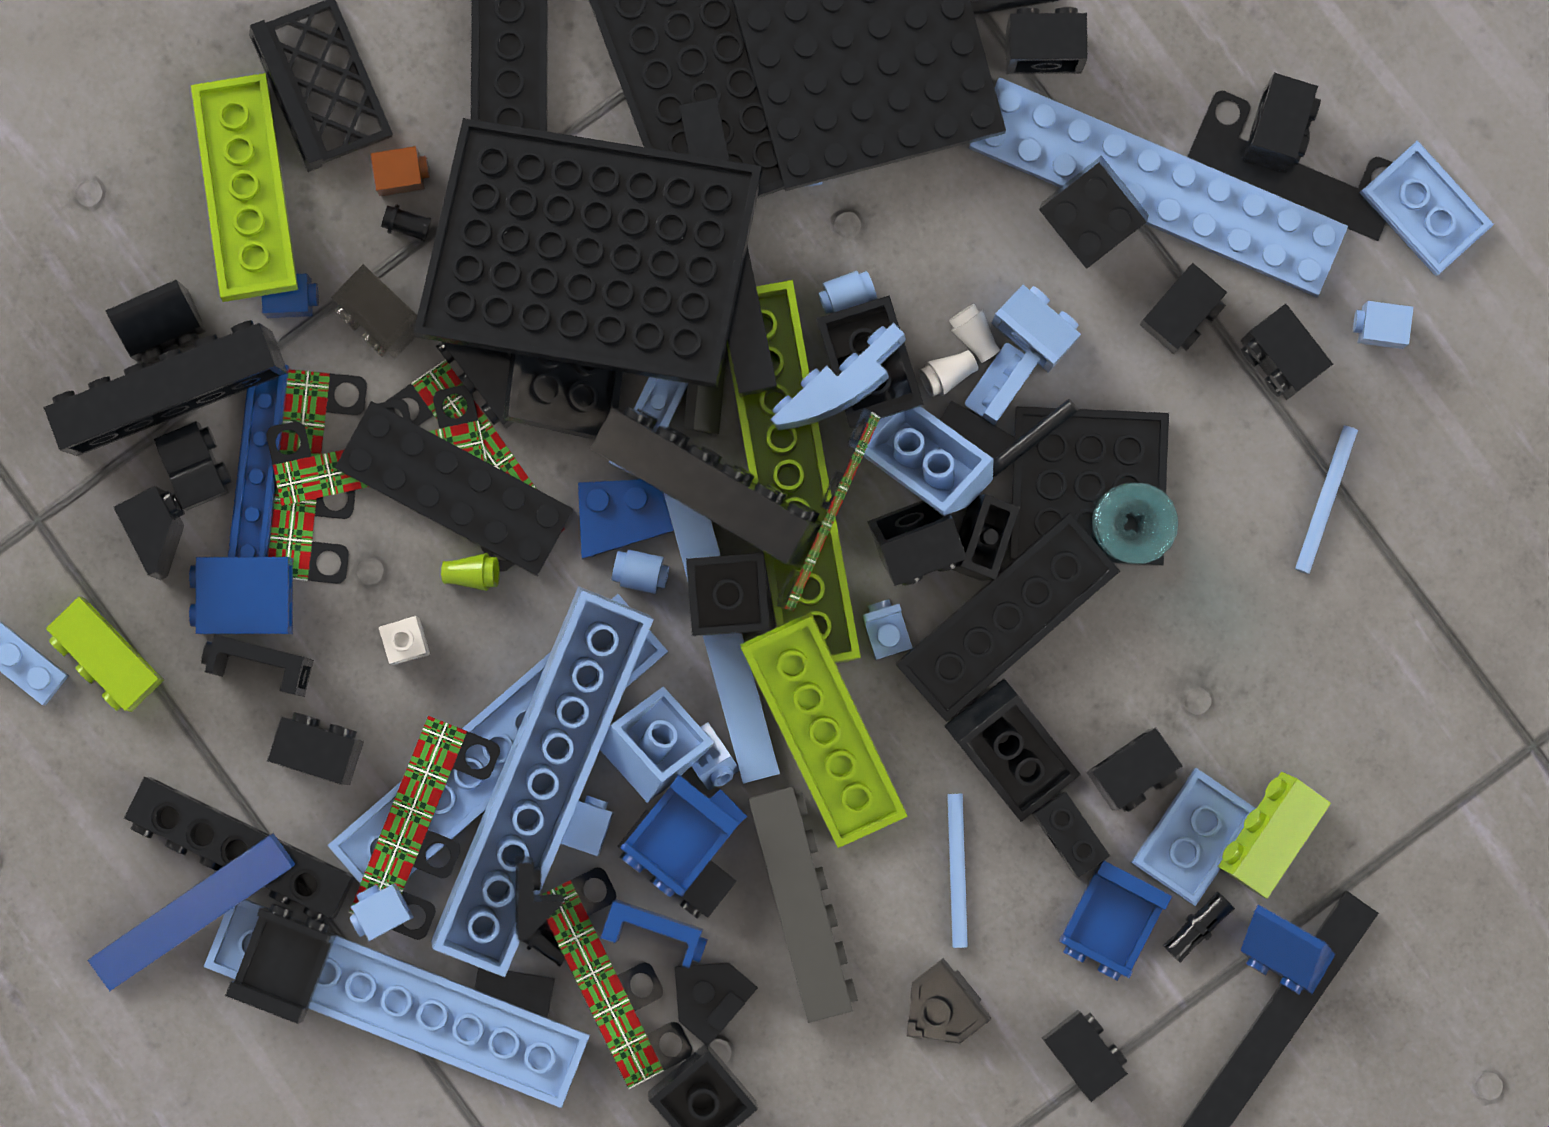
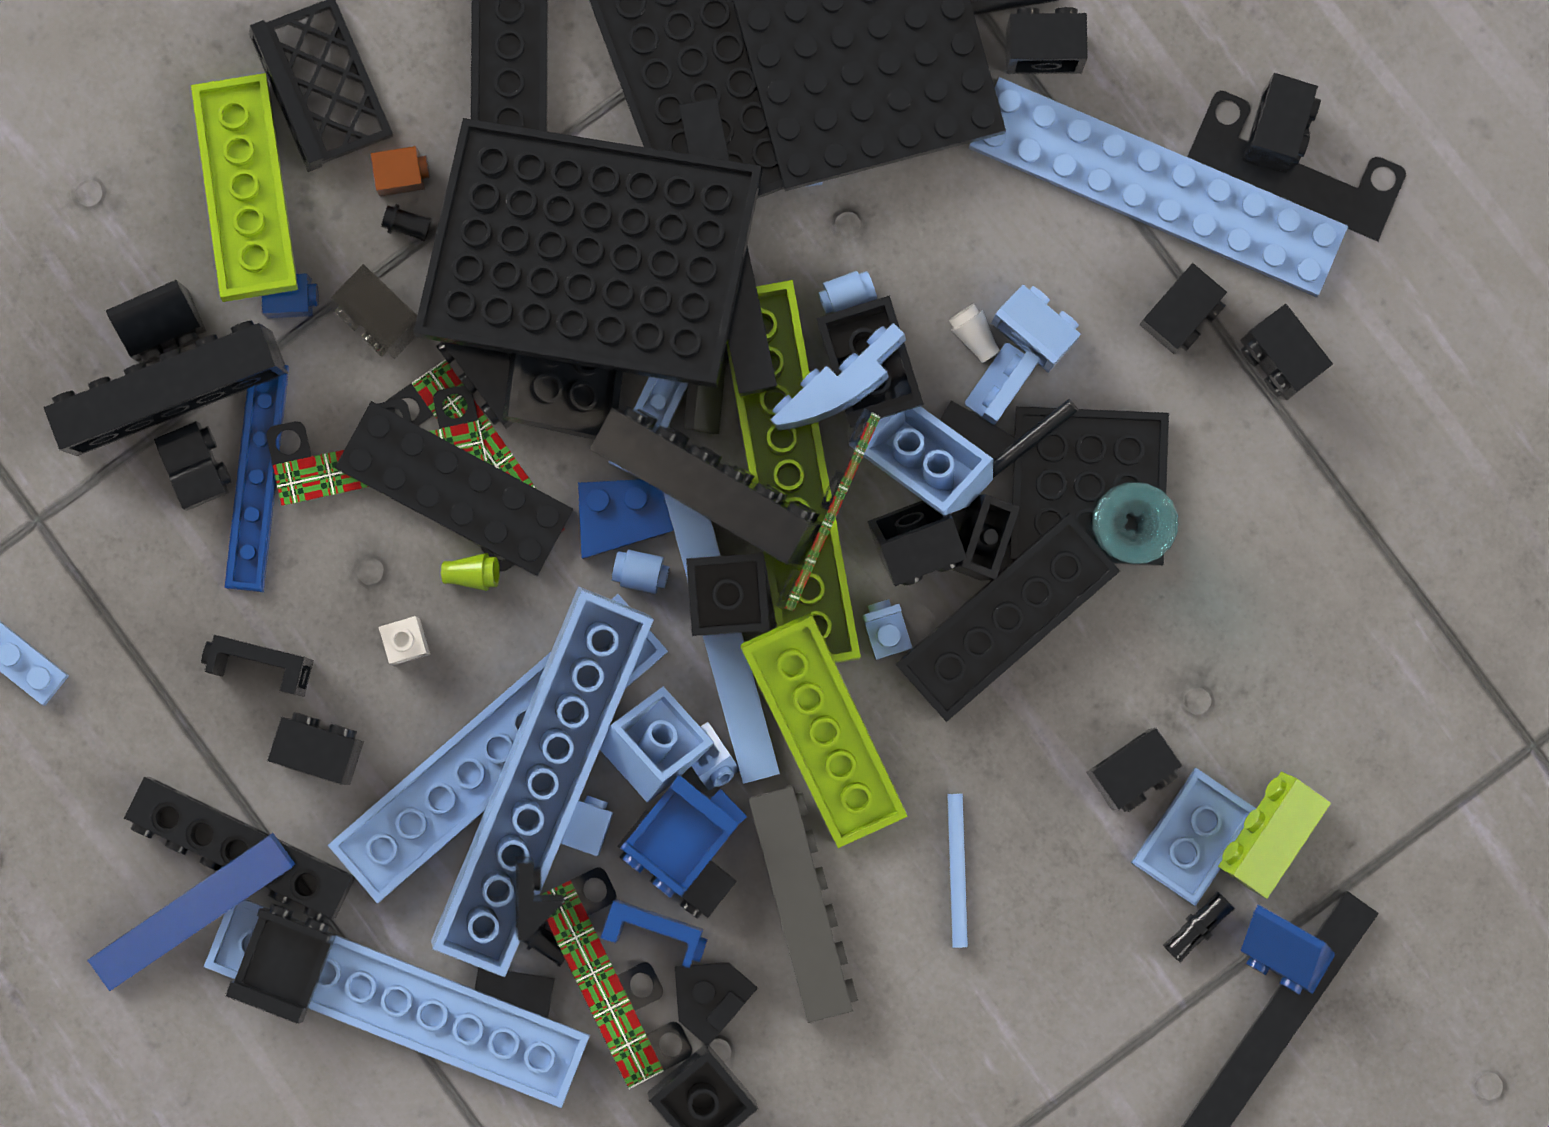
(103, 655): lime brick -> none
(153, 528): black slope -> none
(242, 595): blue panel -> none
(307, 401): piece -> none
(379, 911): light blue brick -> none
(406, 831): piece -> none
(944, 1006): black plate -> none
(945, 373): white cone -> none
(1012, 750): black slope -> none
(1070, 834): black brick -> none
(1085, 1054): black brick -> none
(1094, 212): black brick -> none
(1113, 920): blue panel -> none
(1326, 499): light blue bar -> none
(1383, 324): light blue brick -> none
(1426, 208): light blue tile -> none

